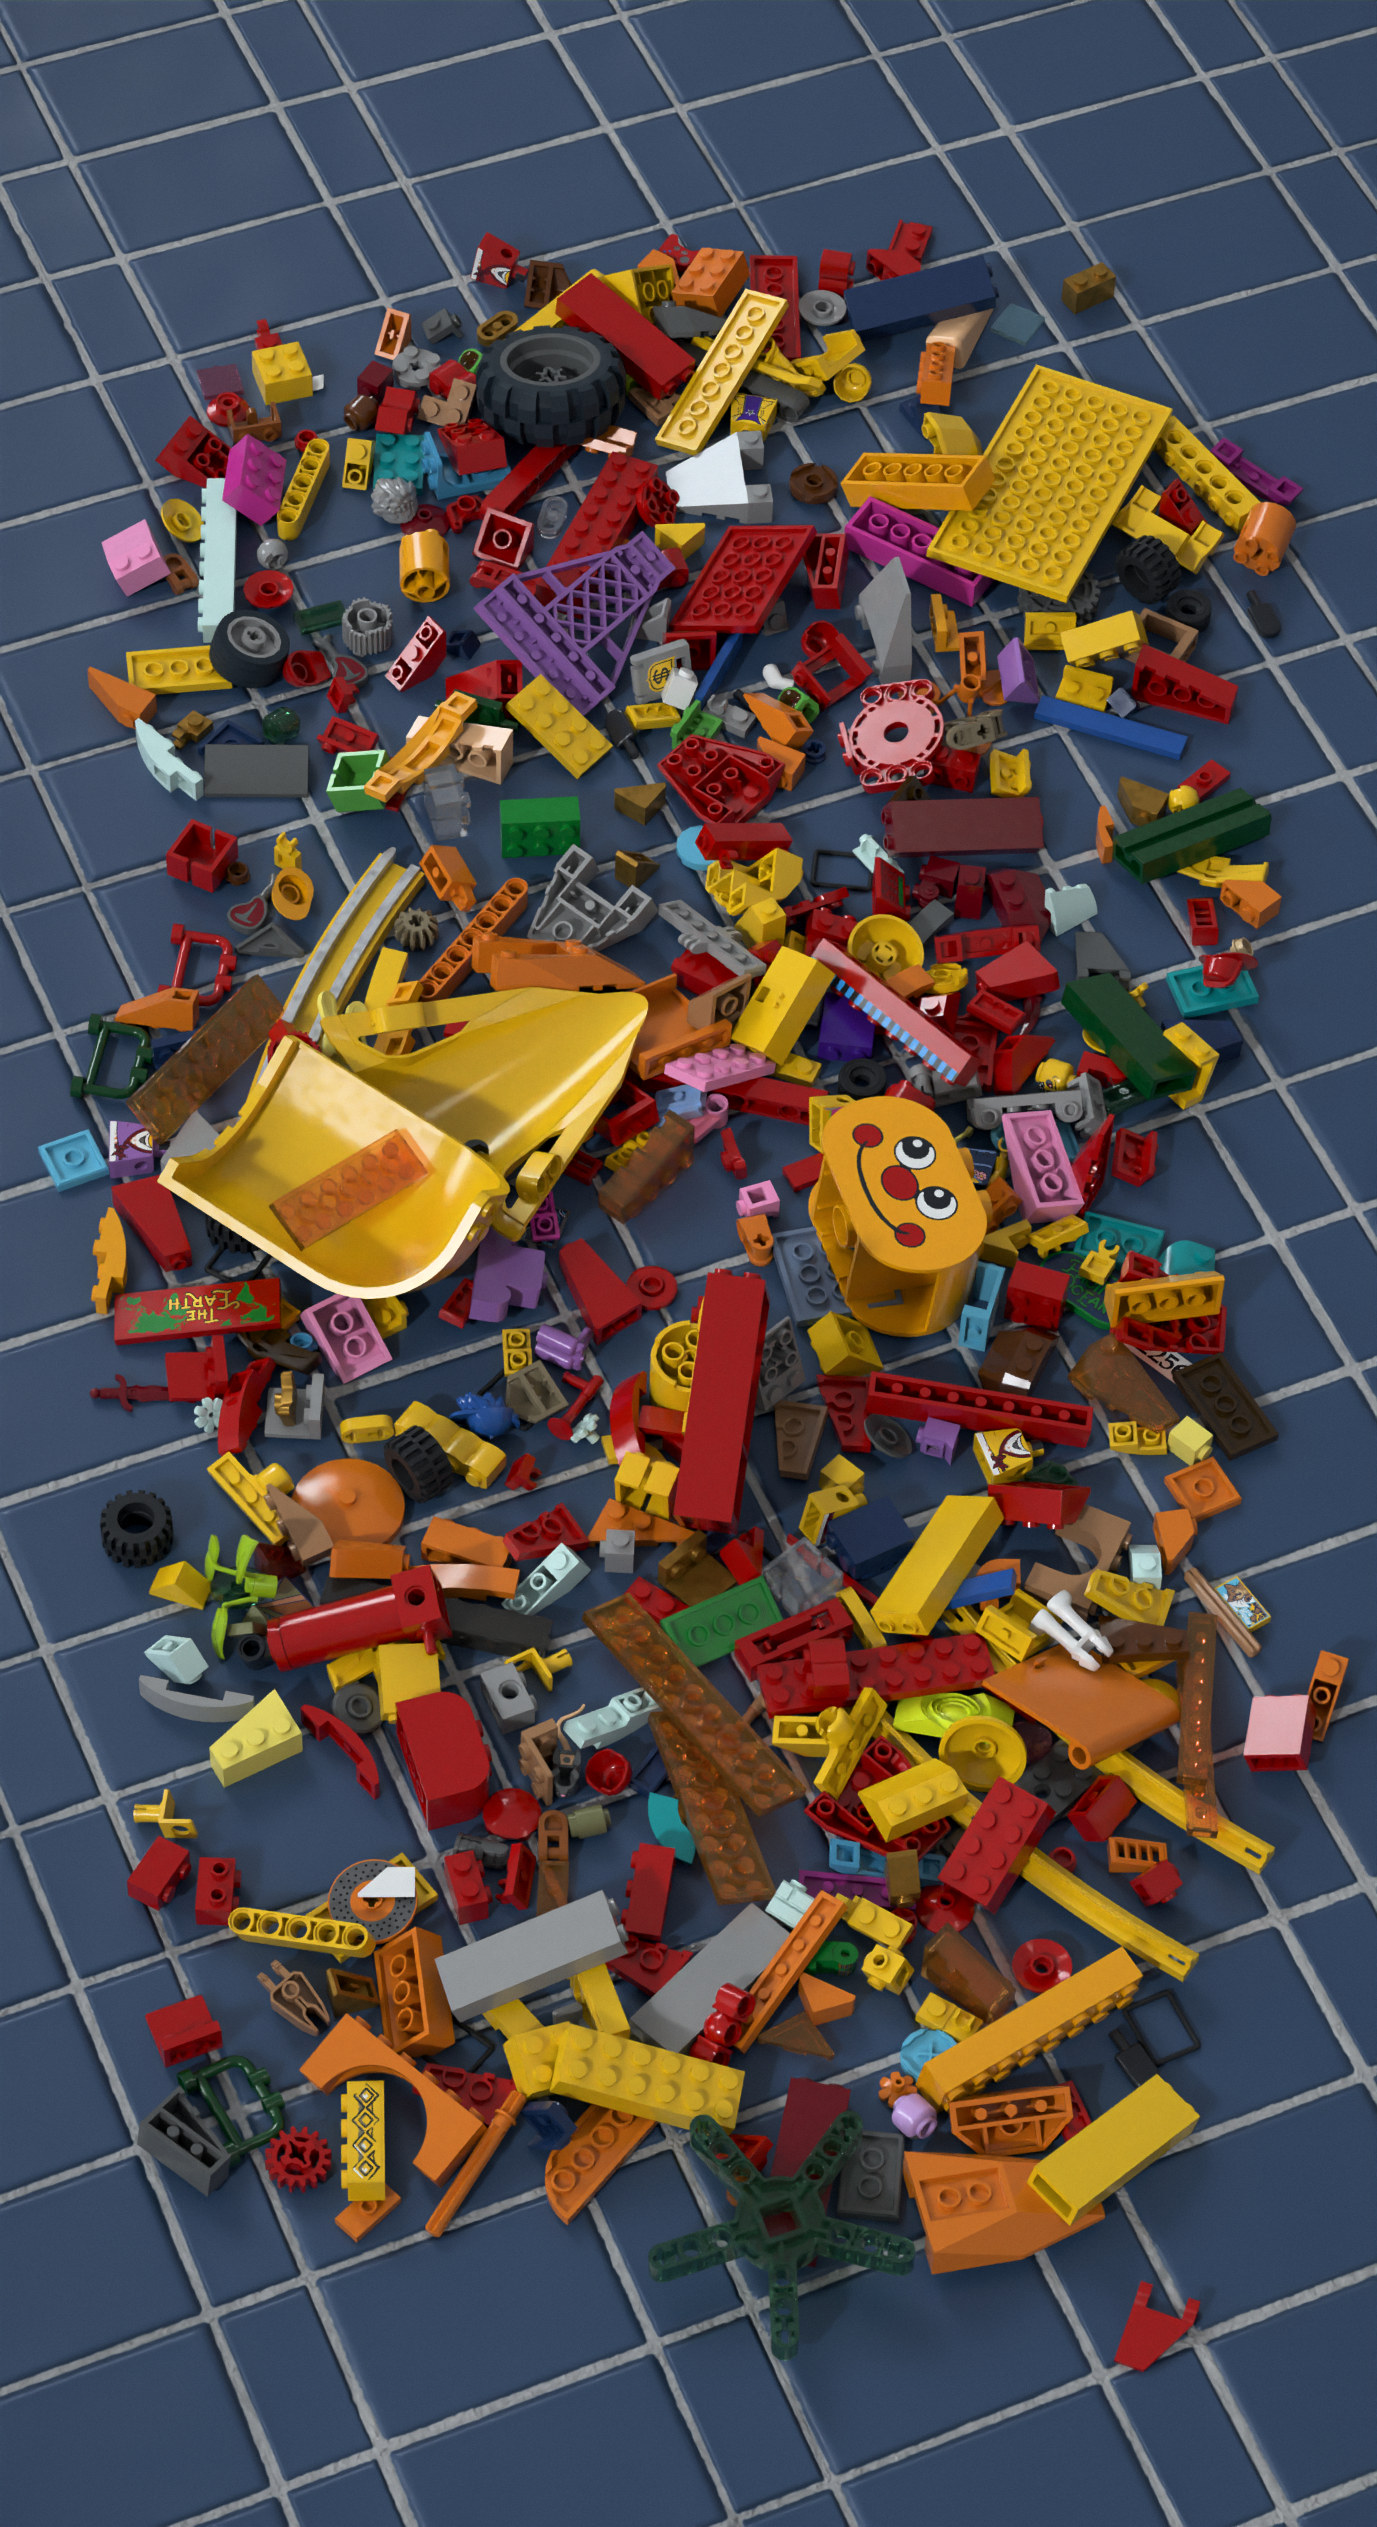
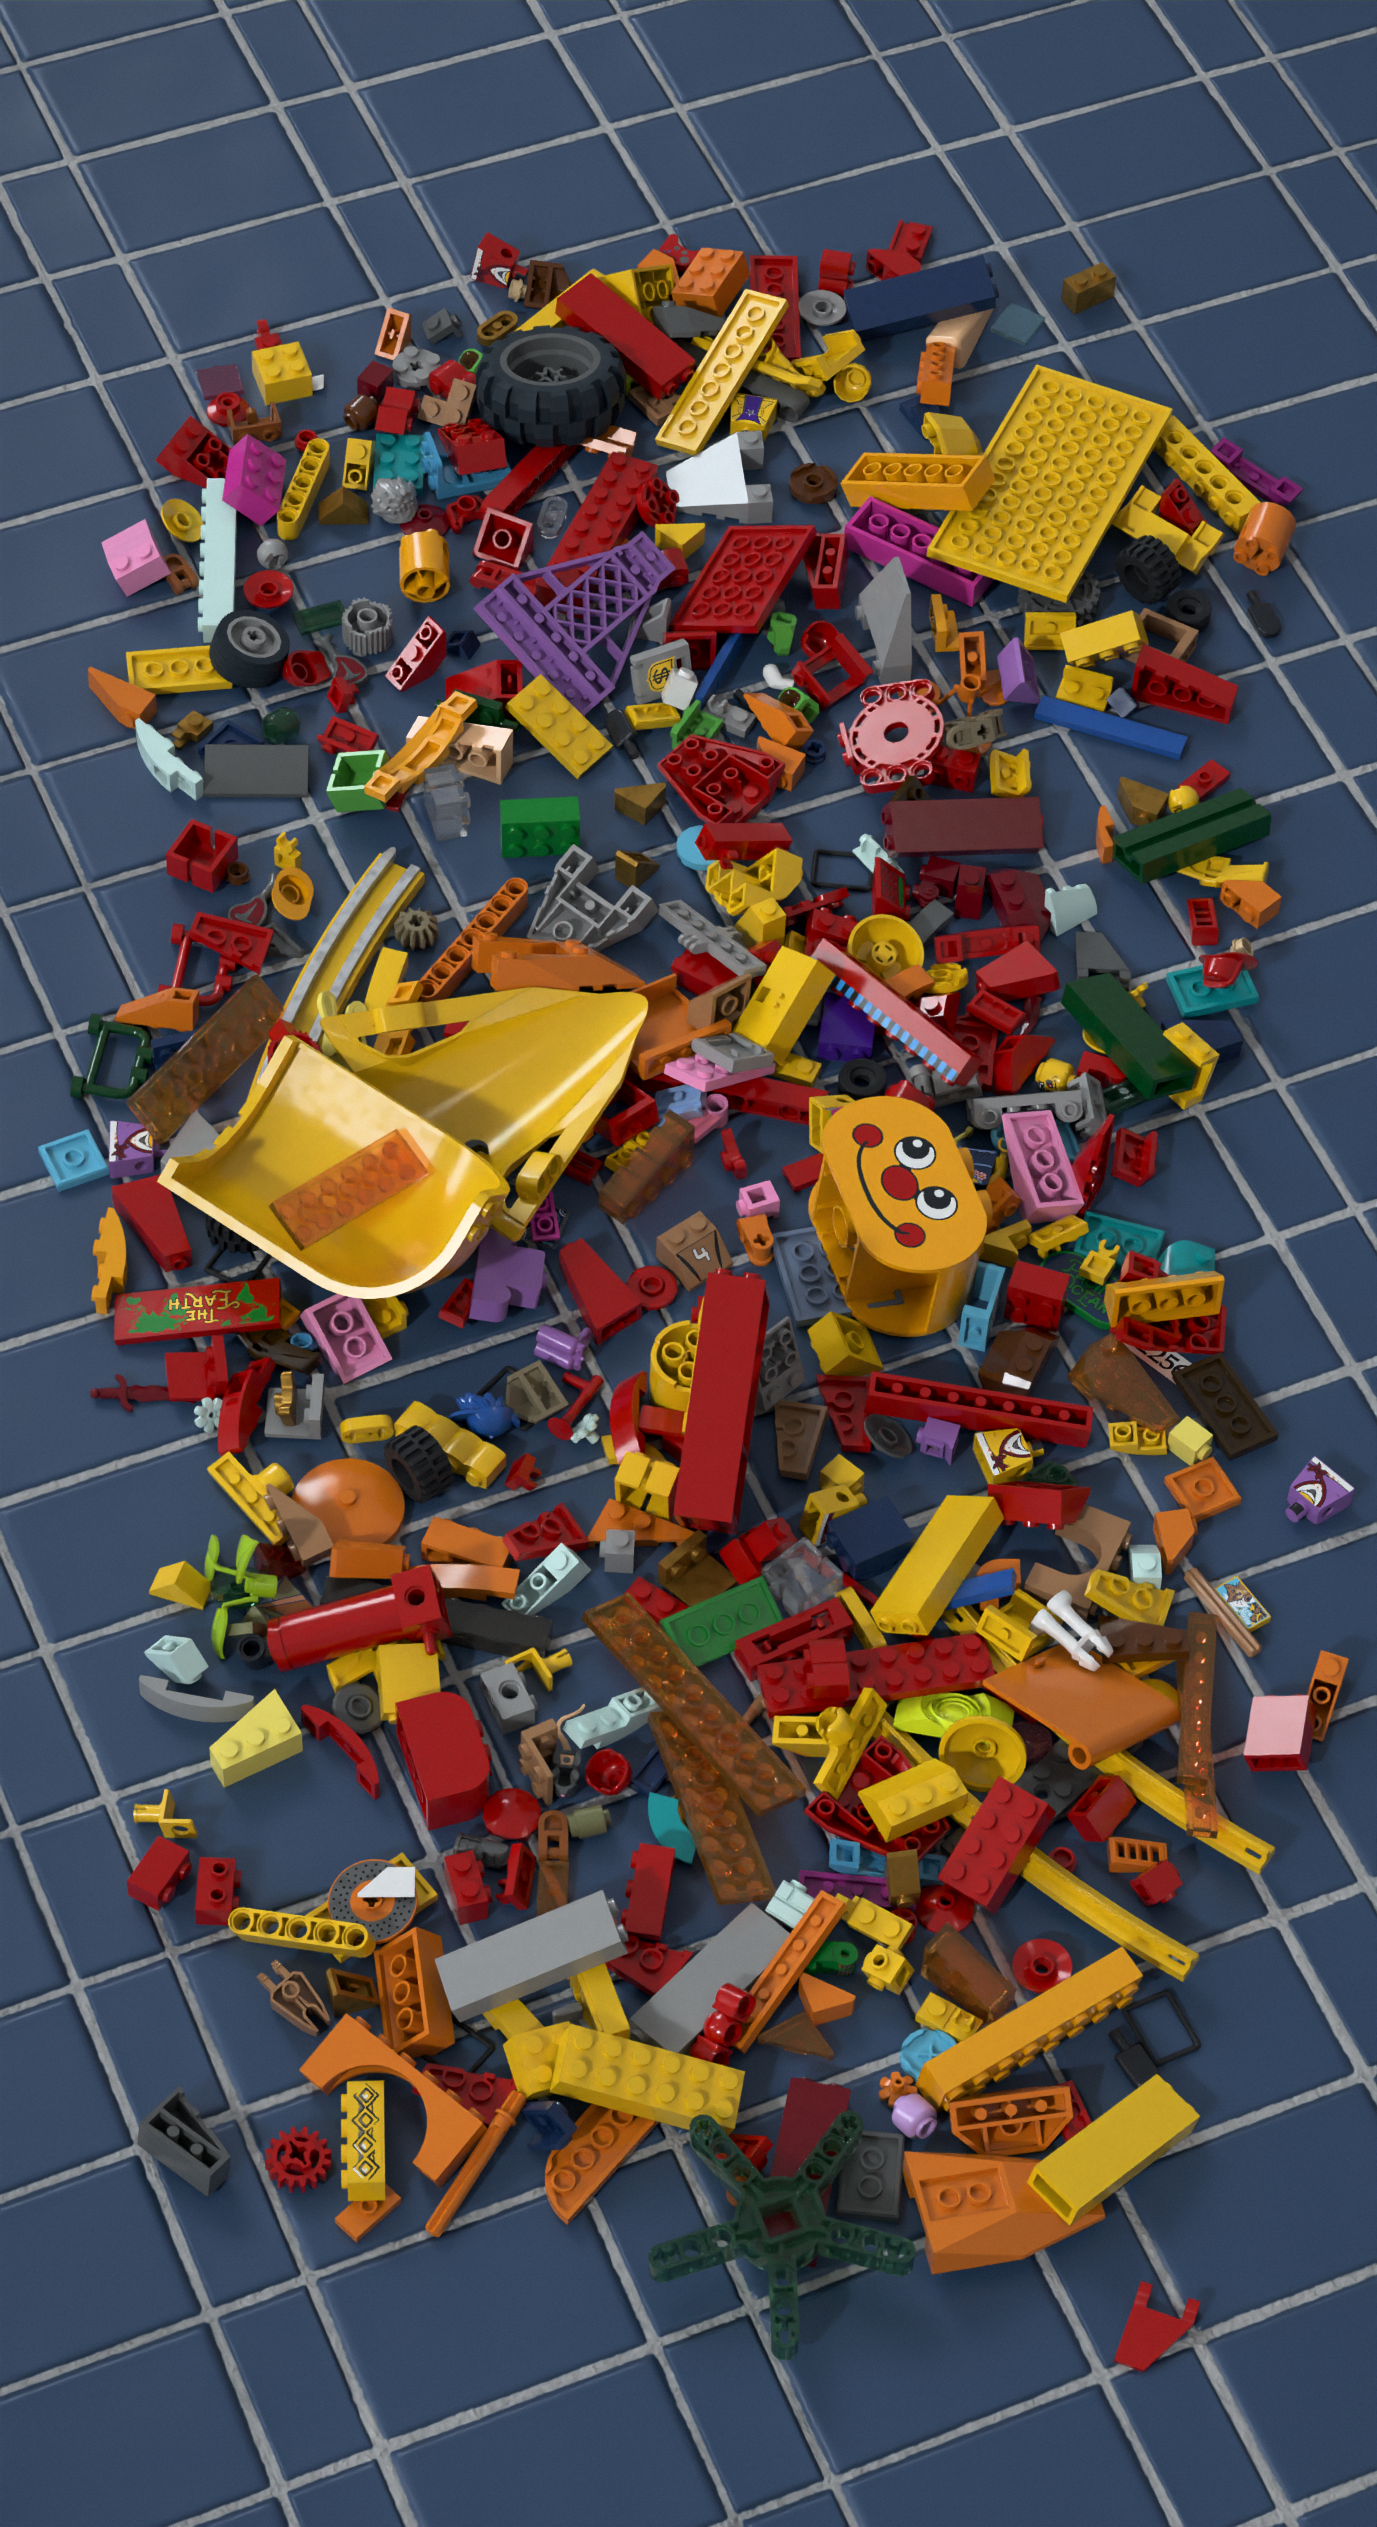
(134, 1510): black tyre -> none
(184, 2031): red bracket -> none
(234, 939): none -> red wing
(257, 2080): dark green bar -> none
(343, 508): none -> pearl gold slope
(449, 876): orange hinge -> none
(516, 1350): yellow slope -> none
(517, 290): none -> tan plate
(692, 1251): none -> medium nougat slope
(733, 1052): none -> light grey container
(770, 1539): none -> red arch
(781, 632): none -> bright green rock
(1318, 1493): none -> medium lavender torso

